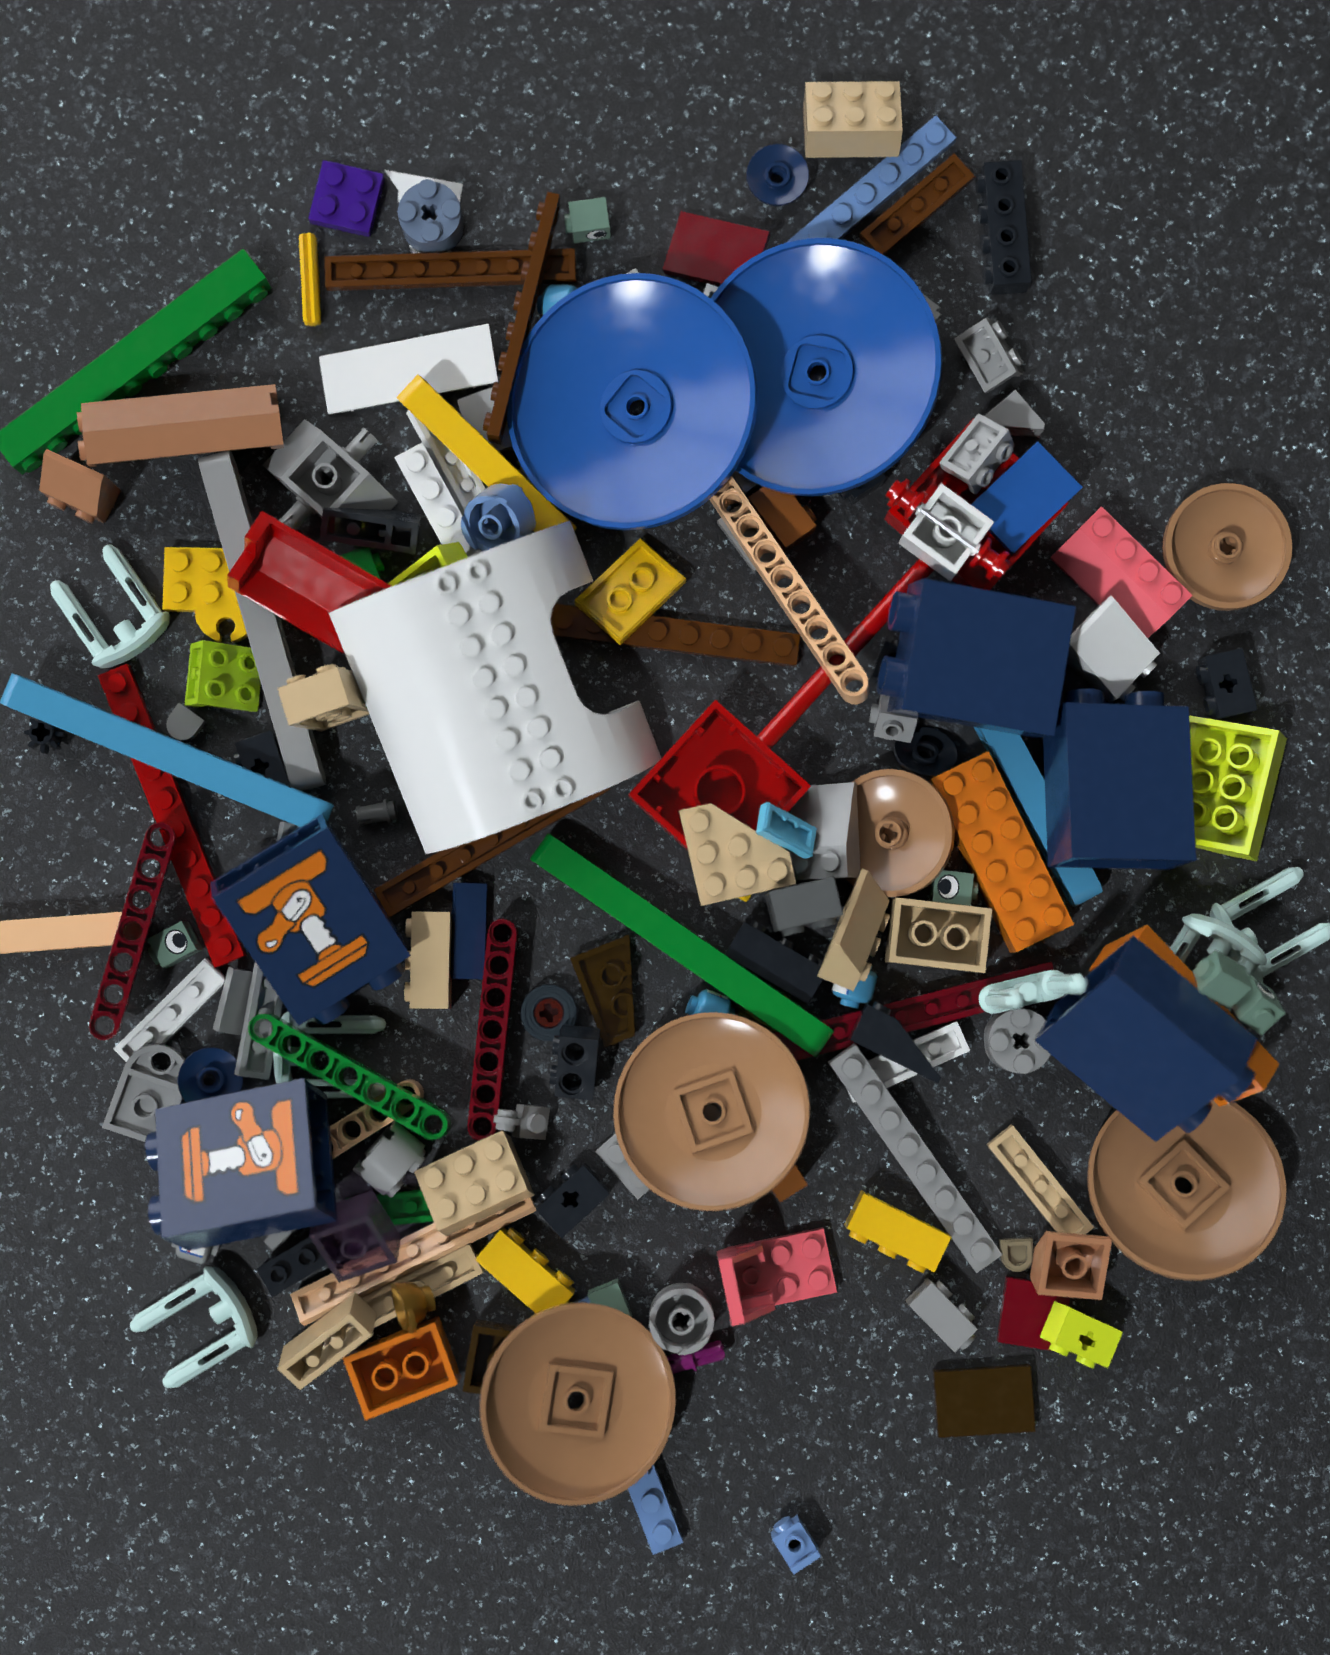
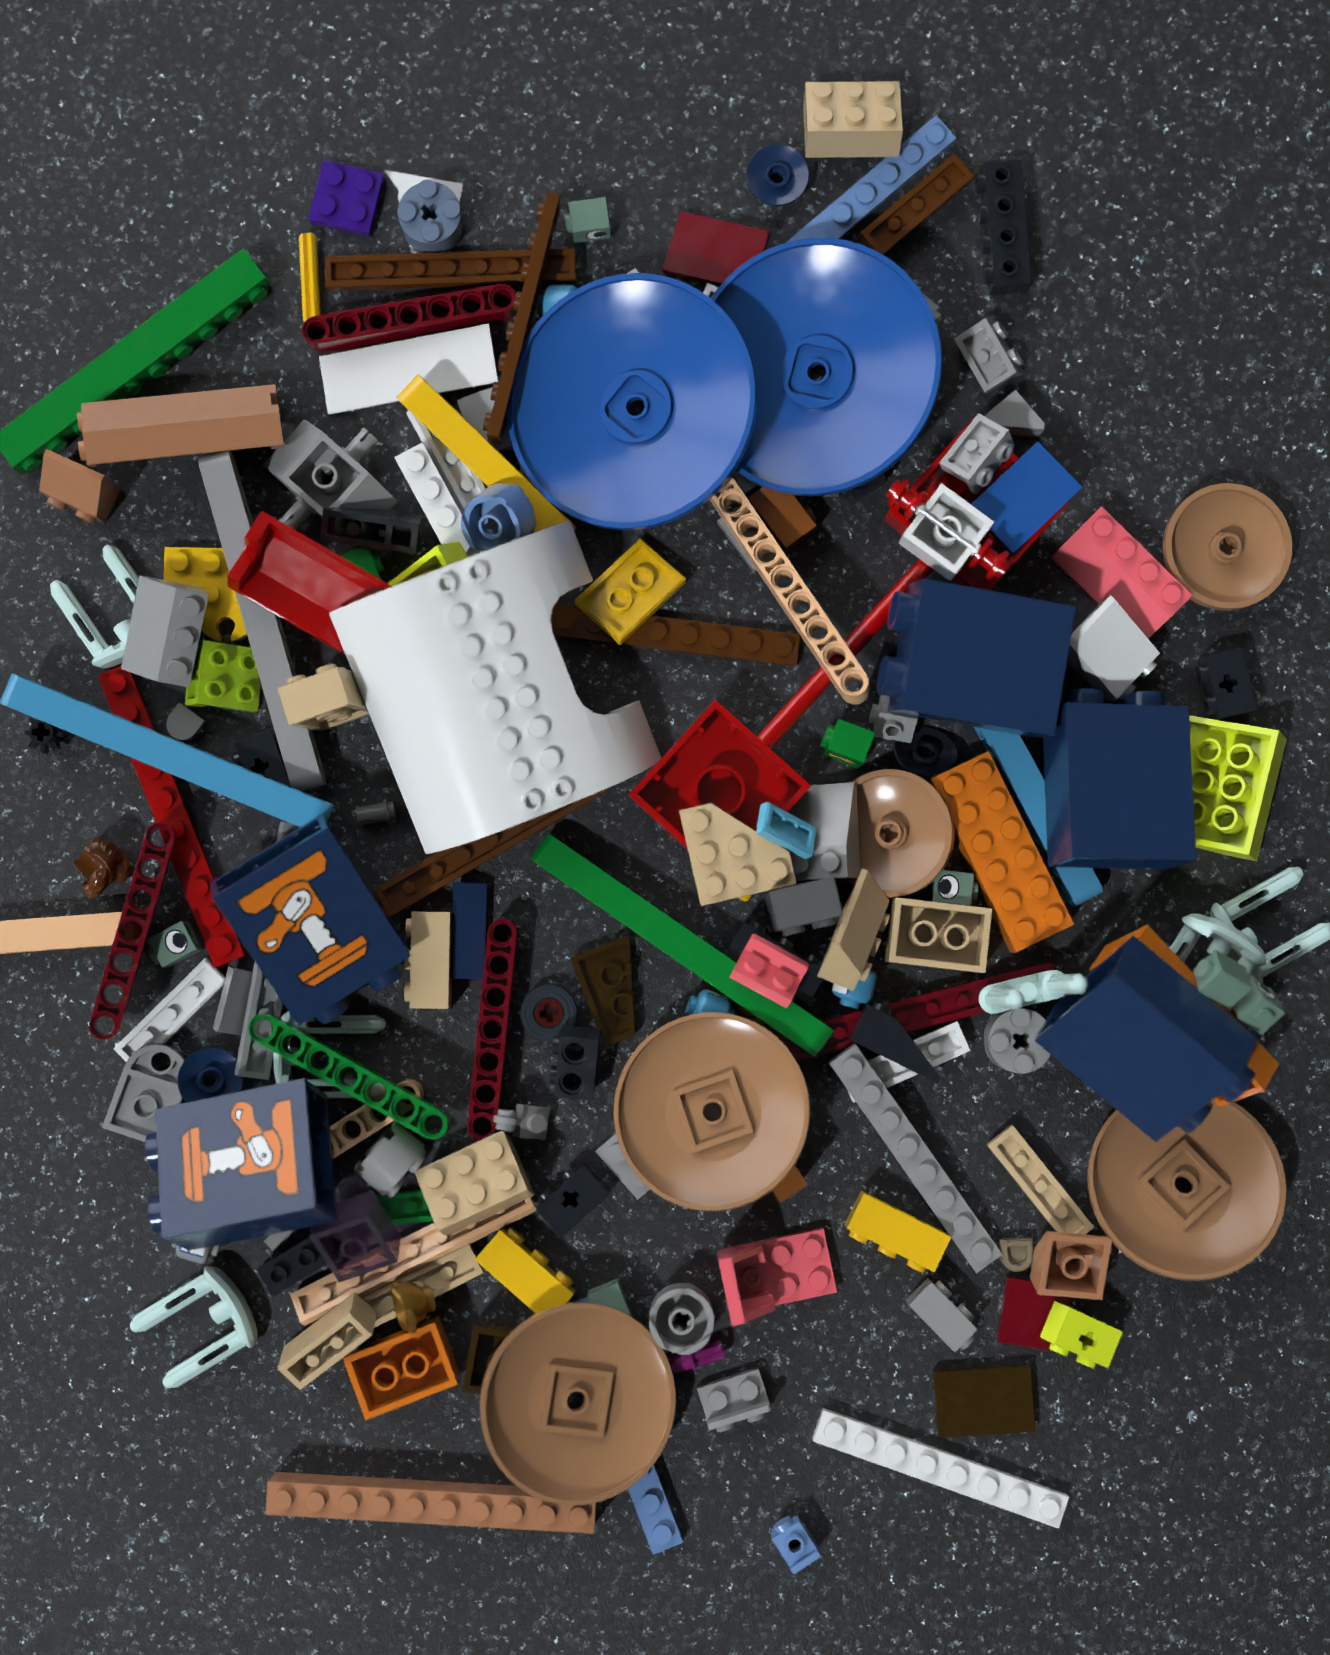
(101, 865): none -> reddish brown hair
(164, 630): none -> light grey slope
(396, 312): none -> dark red beam
(421, 1503): none -> nougat brick
(734, 1399): none -> light grey bracket
(769, 970): none -> coral bracket
(847, 743): none -> green brick
(940, 1468): none -> white plate

